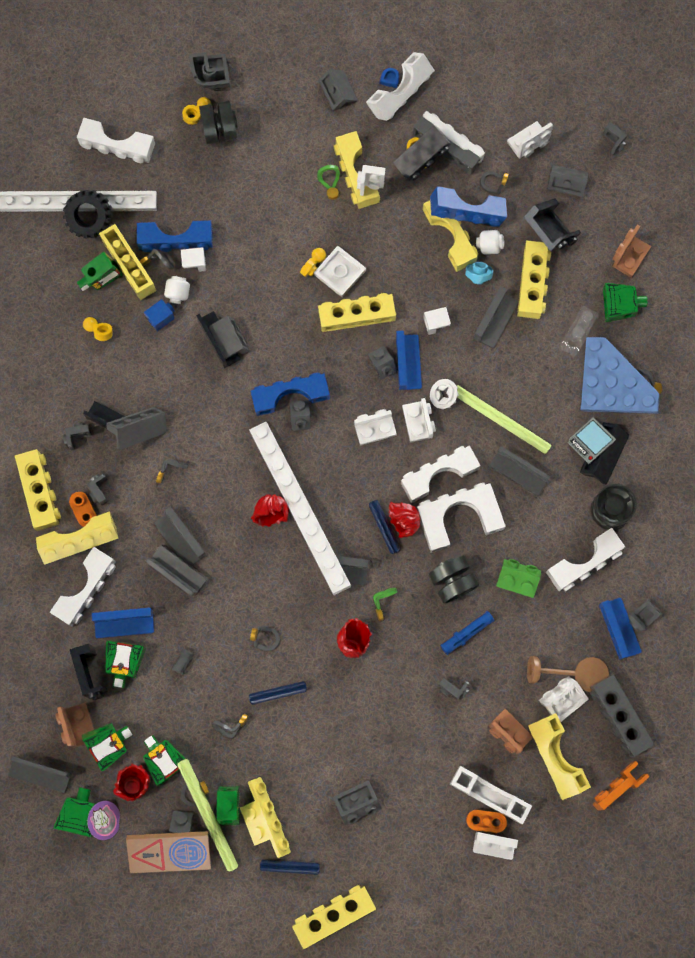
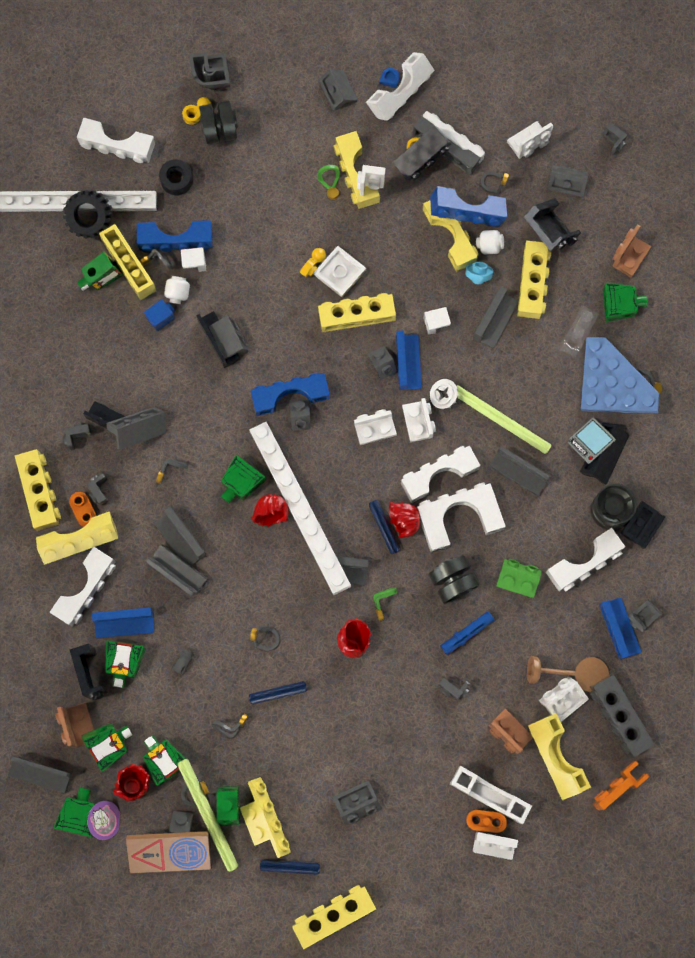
(101, 331): yellow plate -> none
(176, 166): none -> black tyre
(240, 480): none -> green torso
(643, 525): none -> black plate

